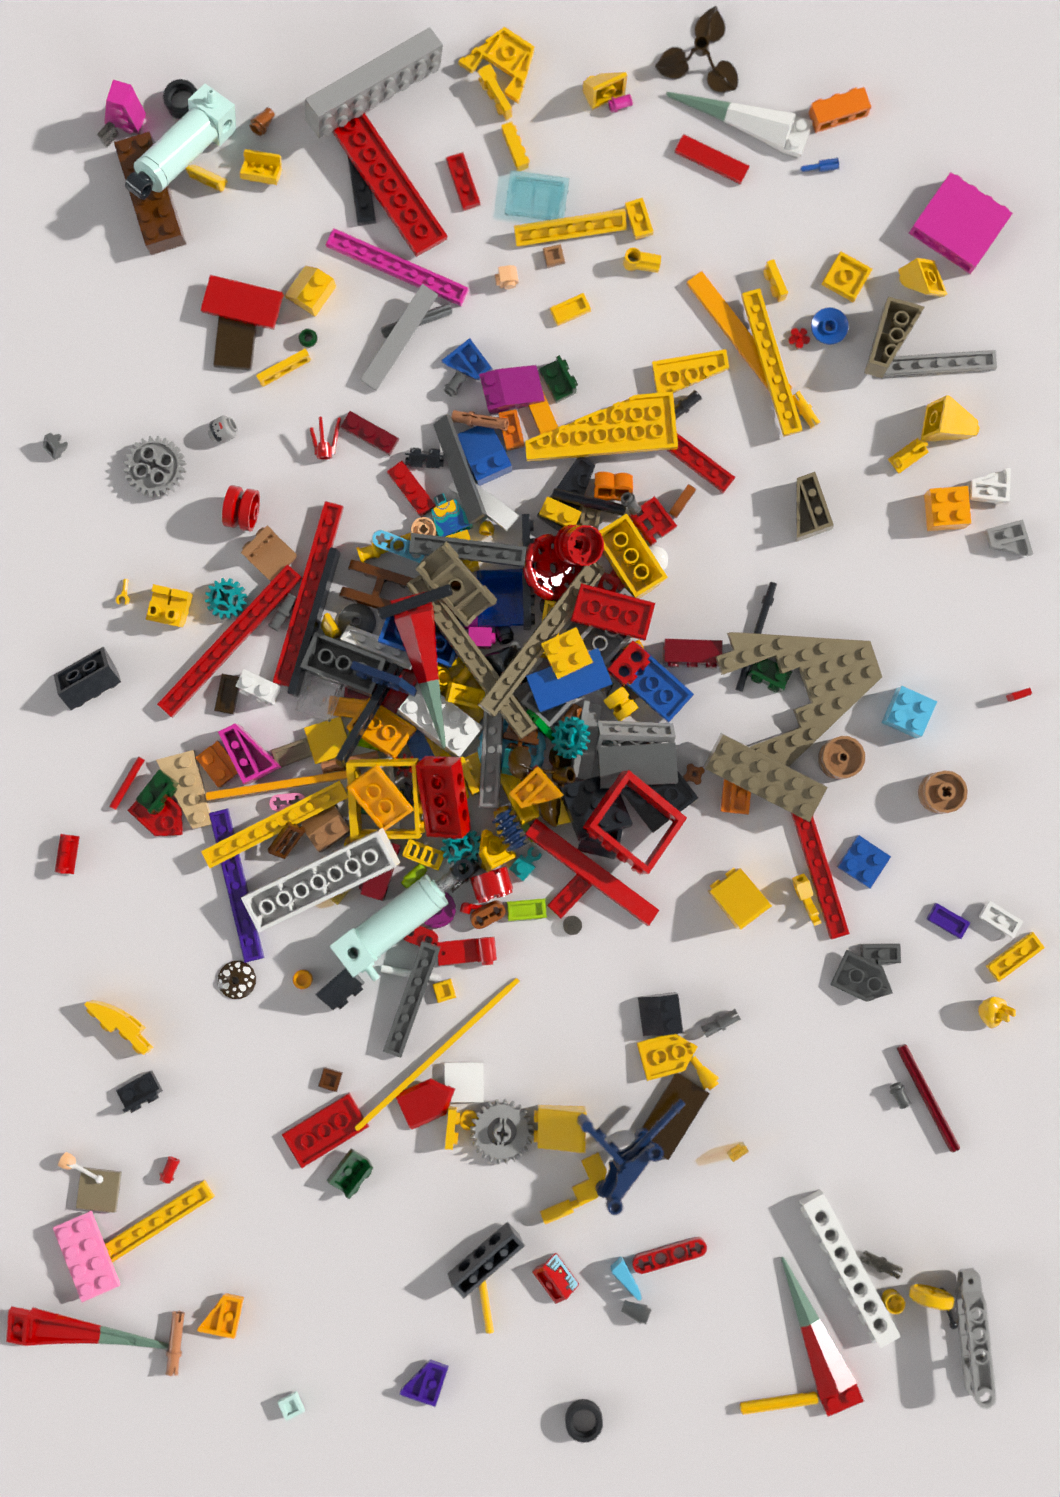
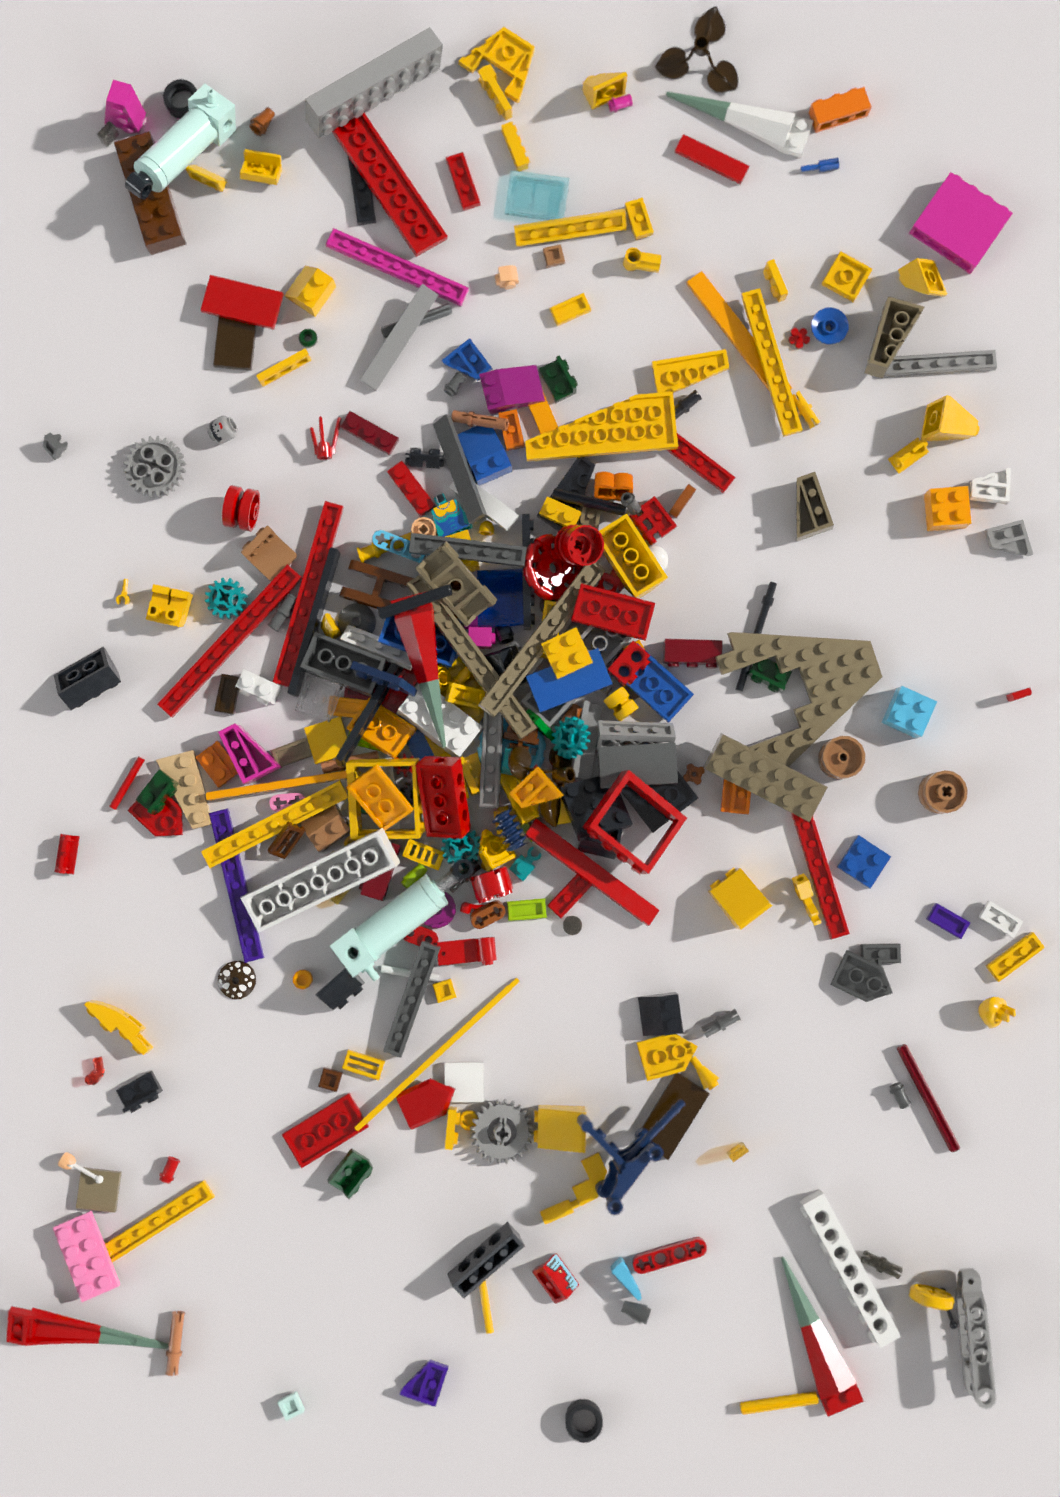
(97, 1073): none -> clear red arm
(224, 1317): light orange wing -> none
(366, 1057): none -> yellow tile
(896, 1304): yellow wheel -> none

